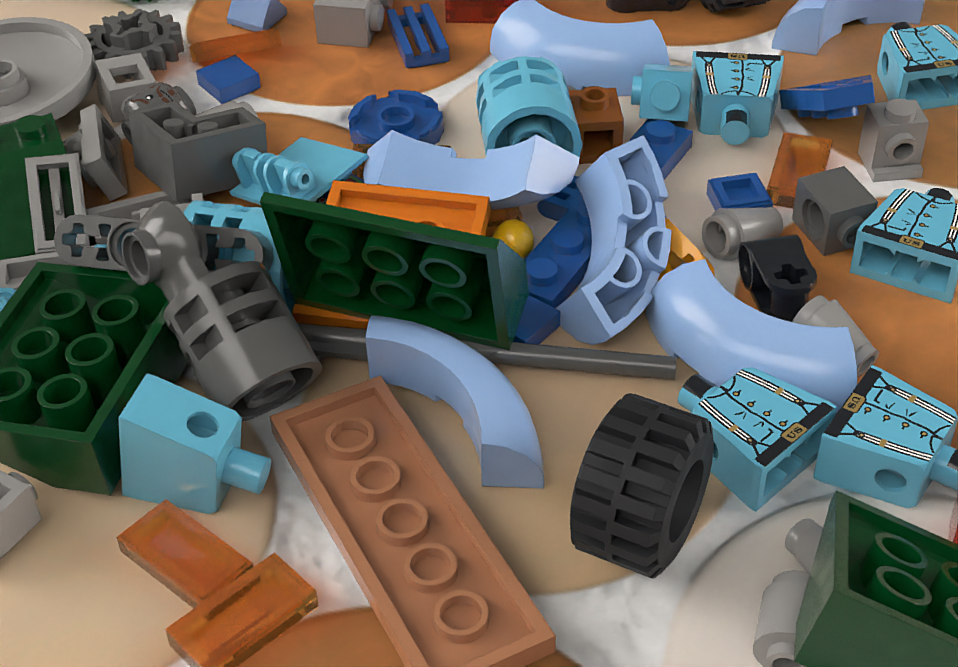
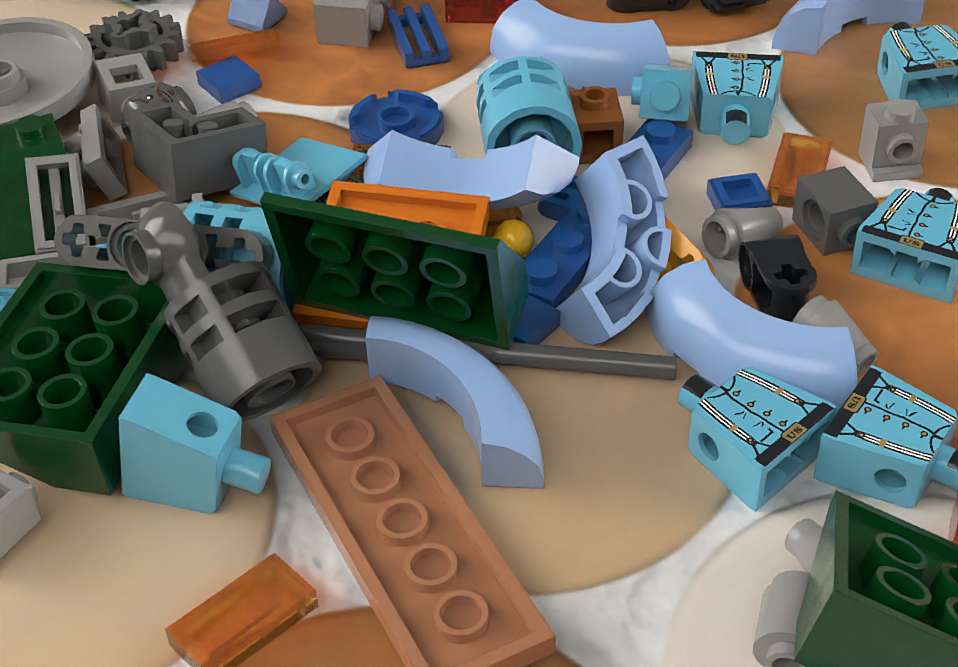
(182, 554): clear orange tile -> none
(641, 484): black tyre -> none
(829, 99): blue wing -> none

